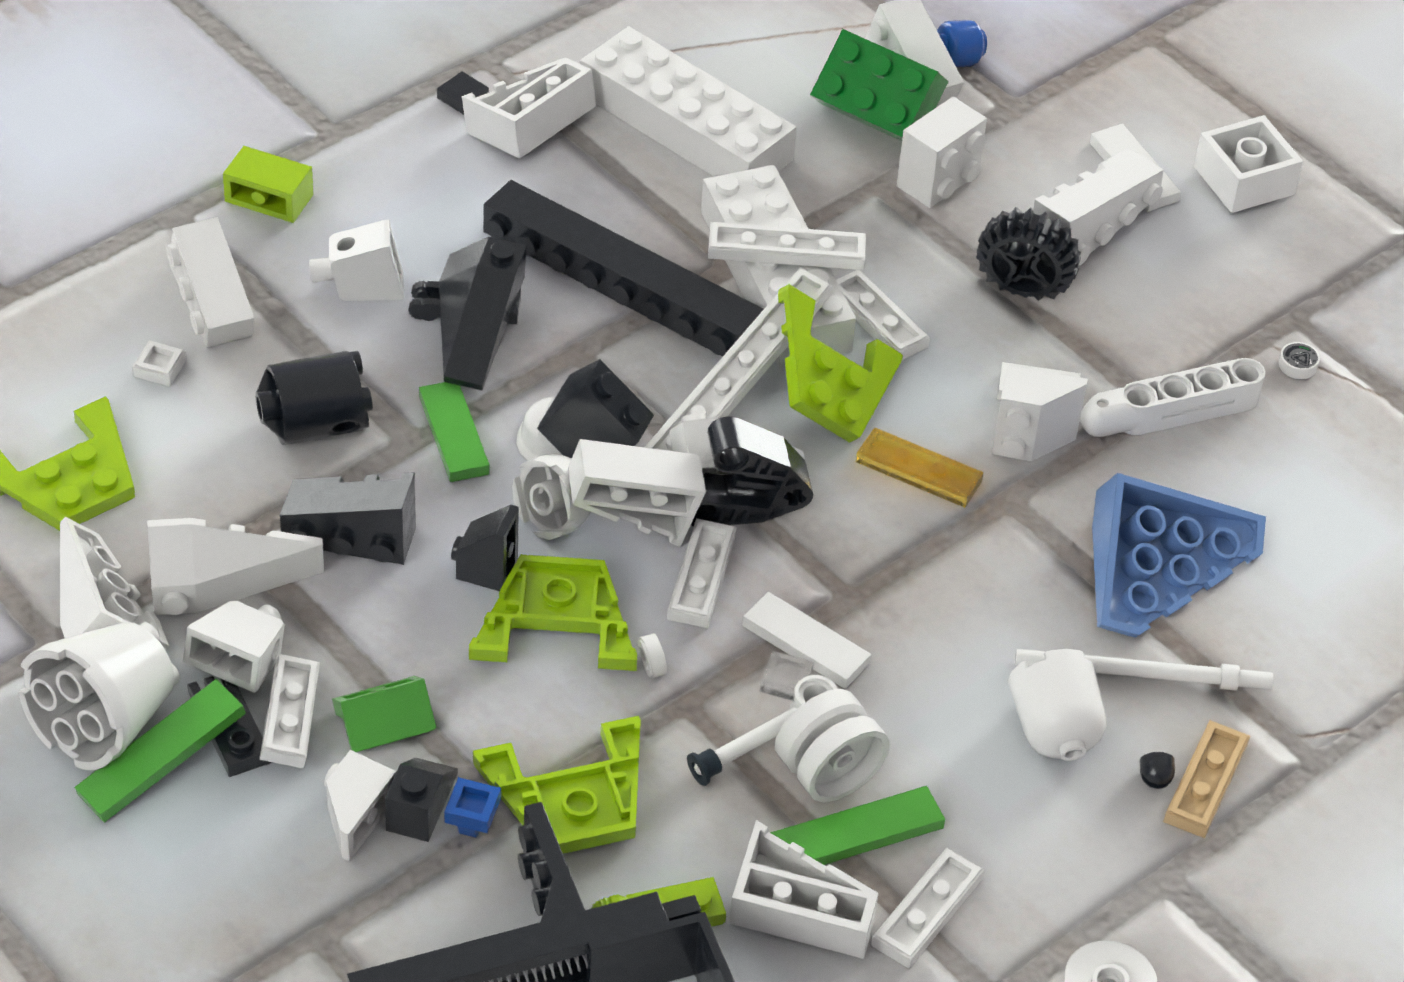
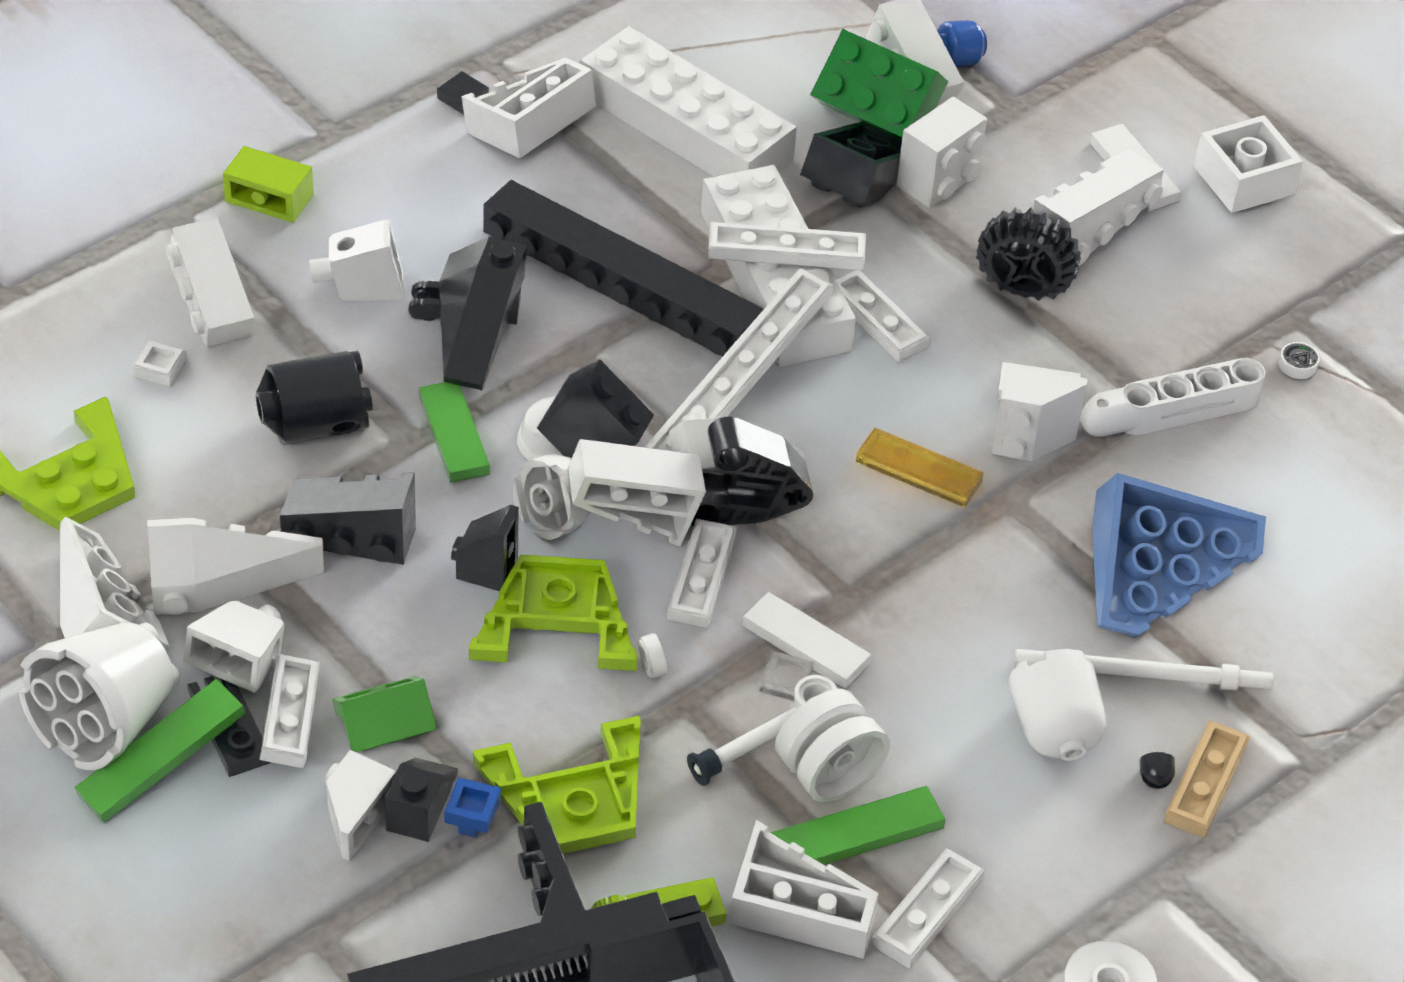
(825, 382): lime wing -> none
(853, 162): none -> black slope

